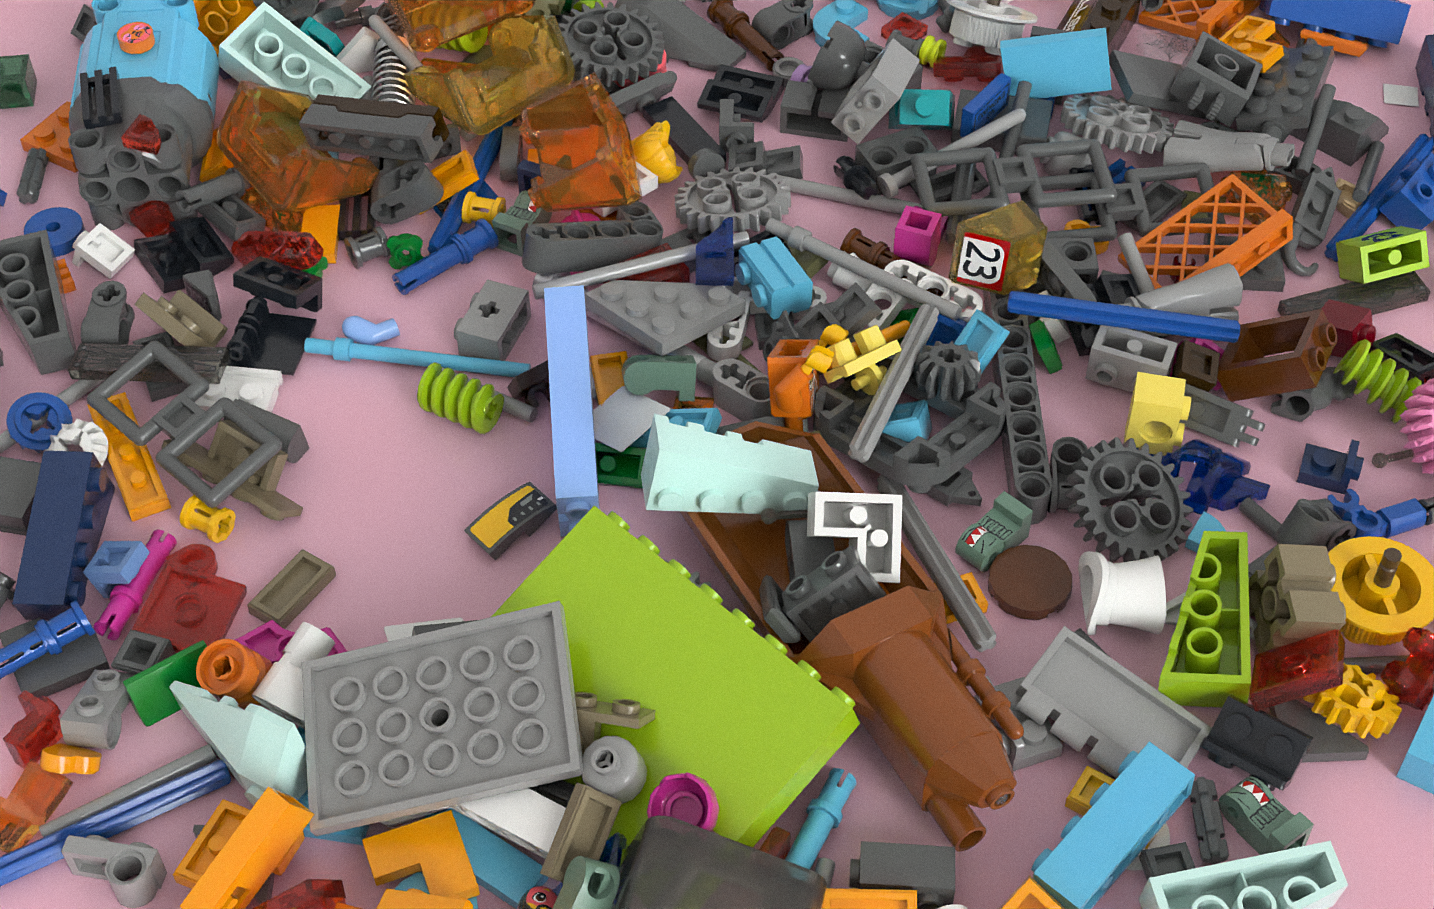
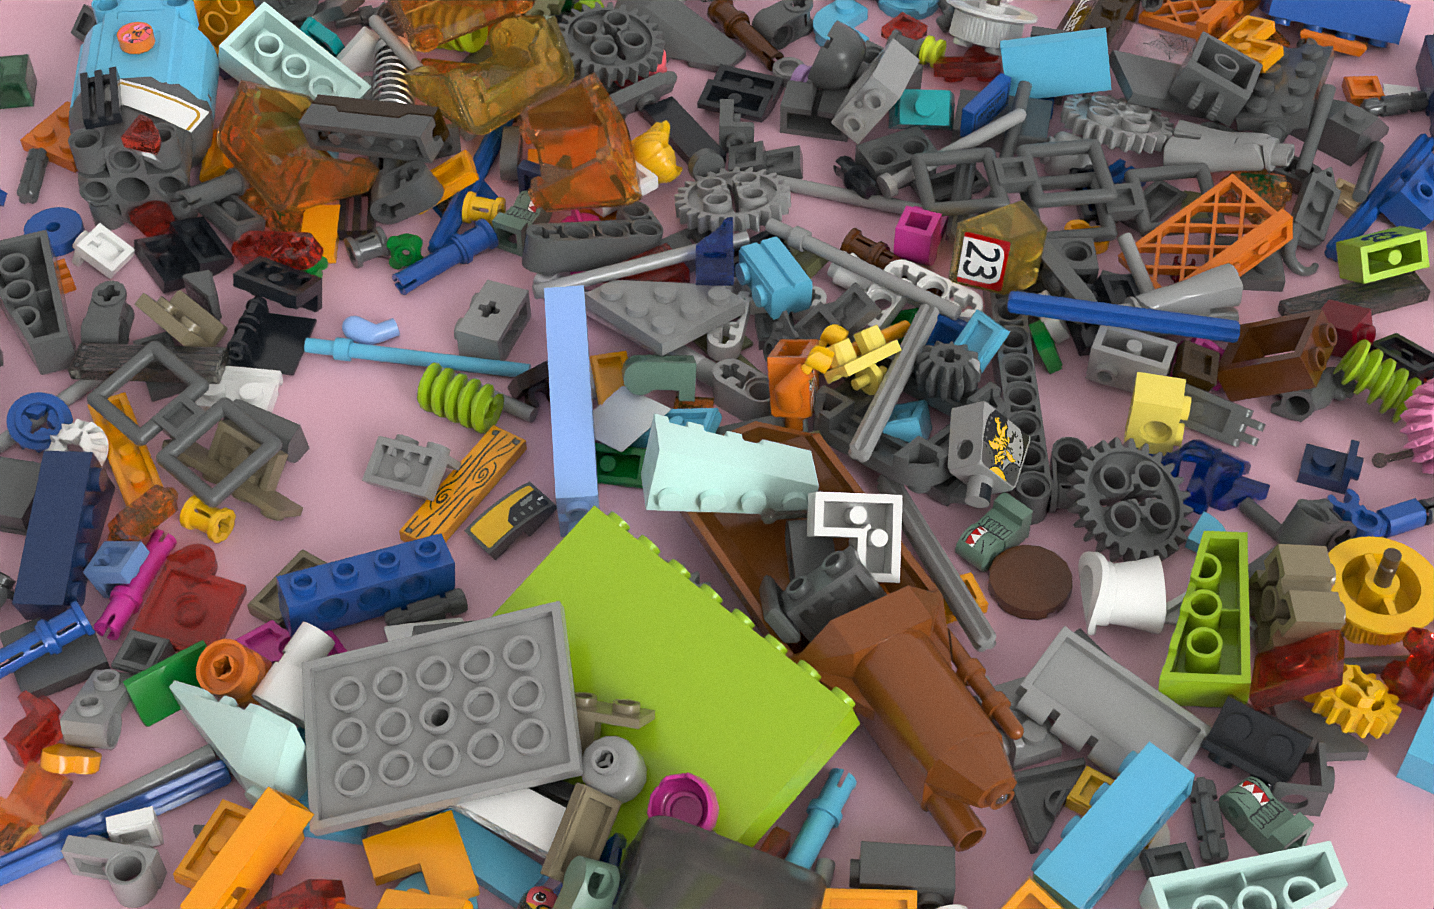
(135, 826): none -> white tile
(143, 514): none -> clear orange rock
(159, 105): none -> white sticker
(366, 584): none -> blue brick
(407, 467): none -> light grey bracket
(429, 609): none -> dark grey axle
(467, 487): none -> light orange tile
(985, 451): none -> light grey torso
(1041, 796): none -> dark grey tile
(1321, 785): none -> dark grey bracket
(1361, 88): none -> orange tile
(1396, 103): none -> dark grey axle

